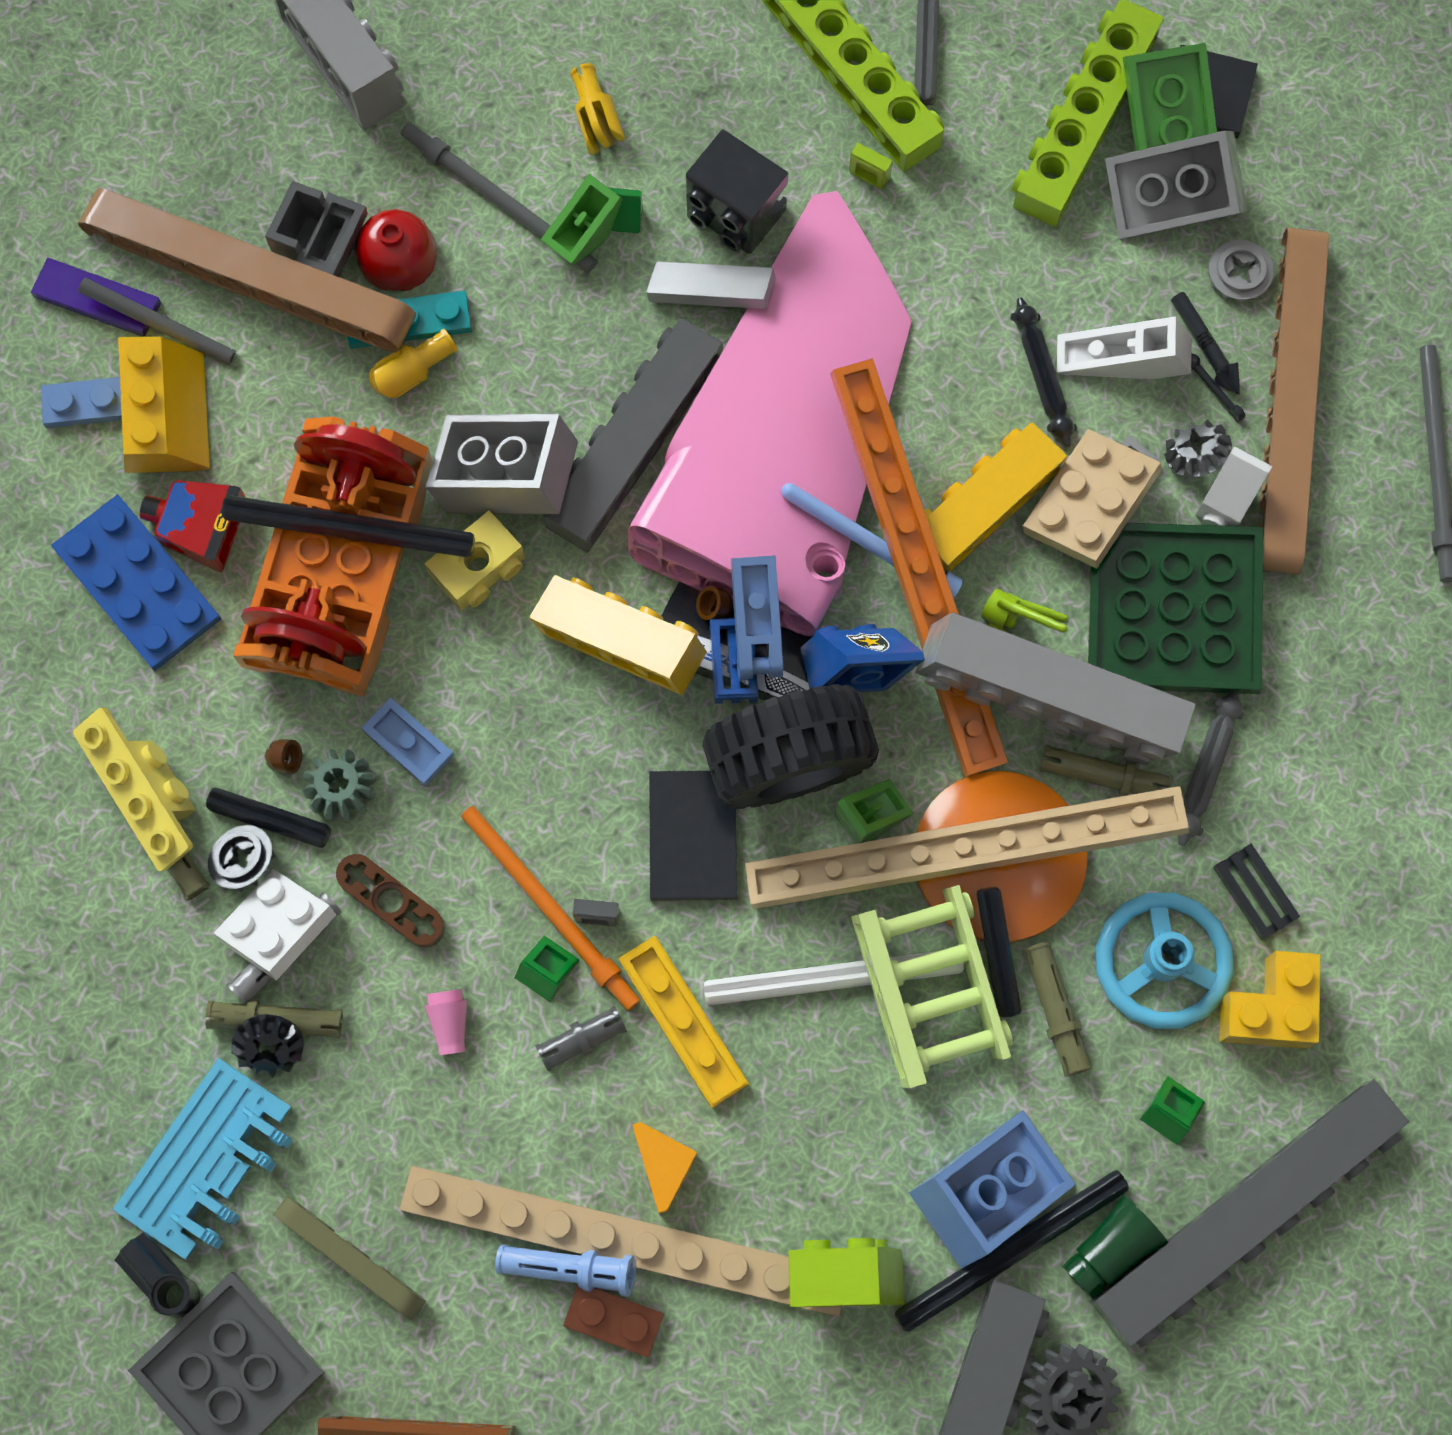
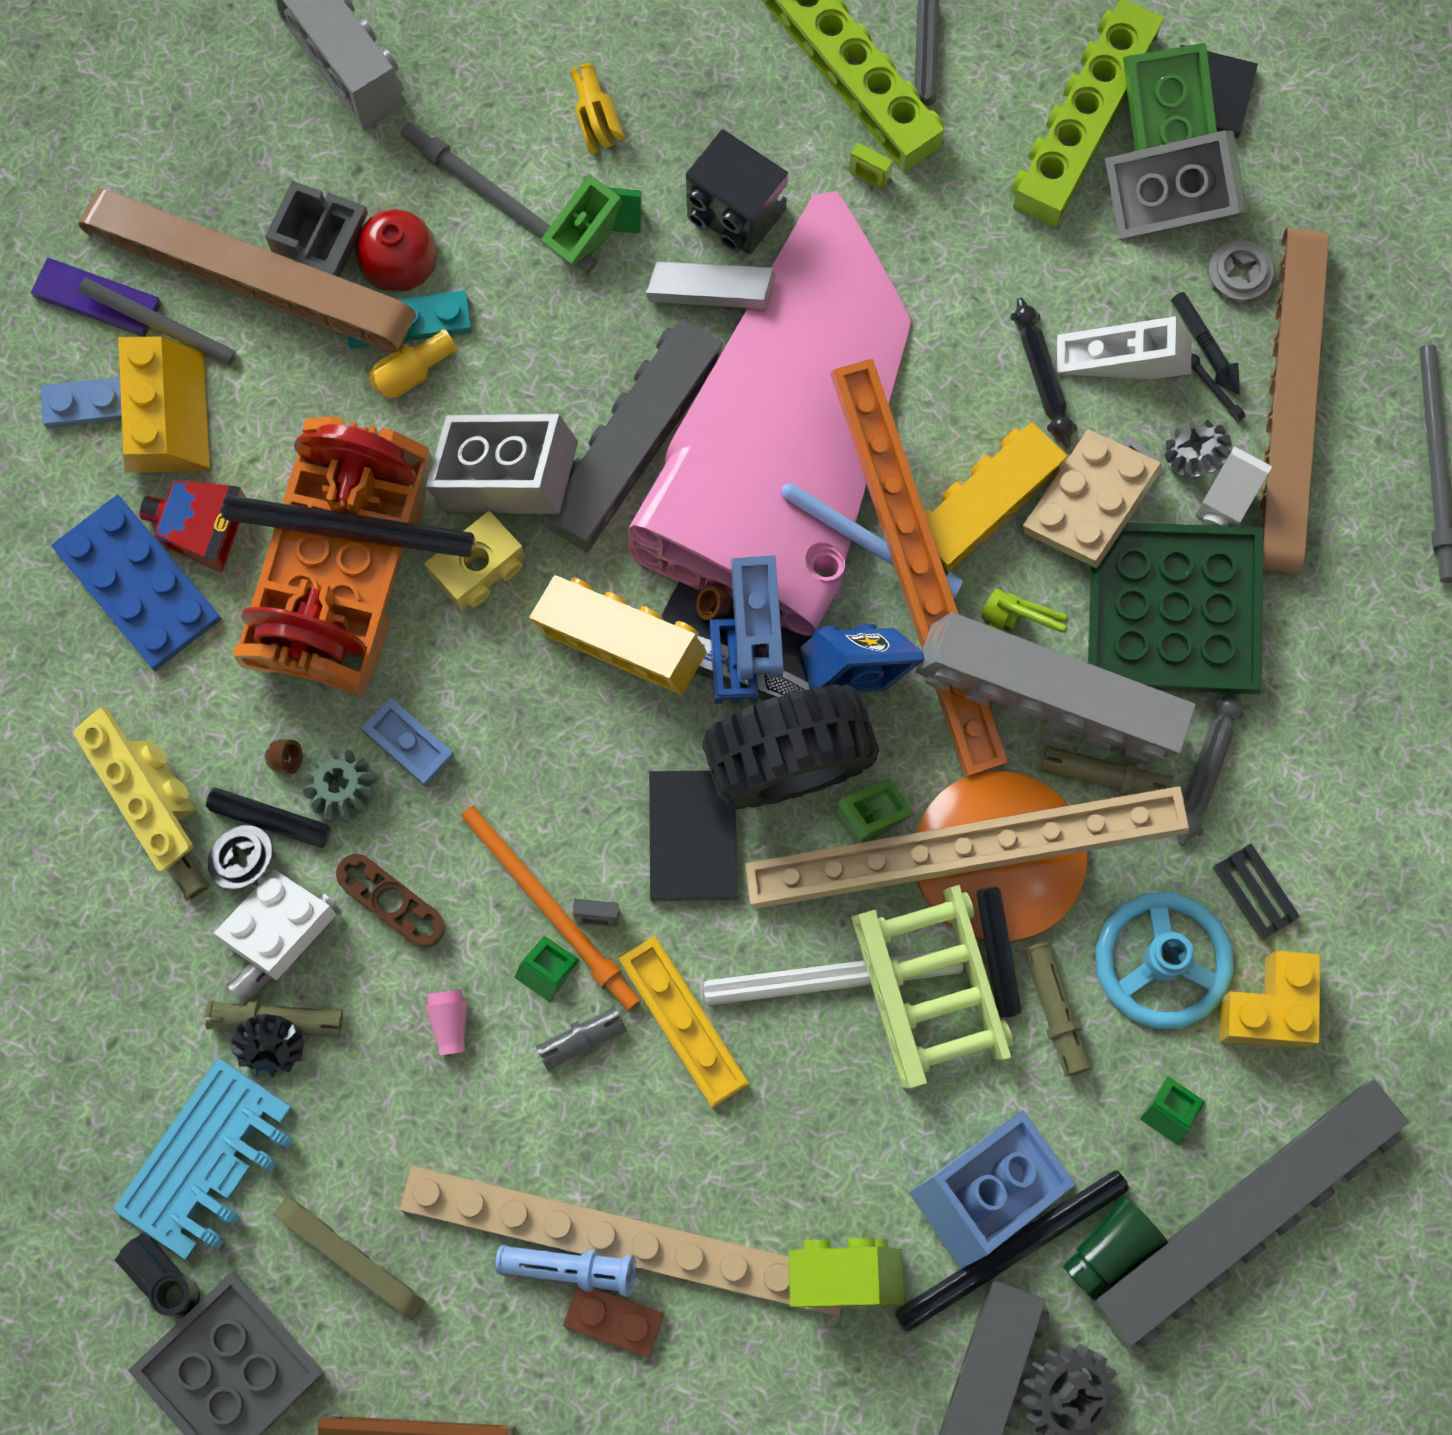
(665, 1164): light orange slope -> none

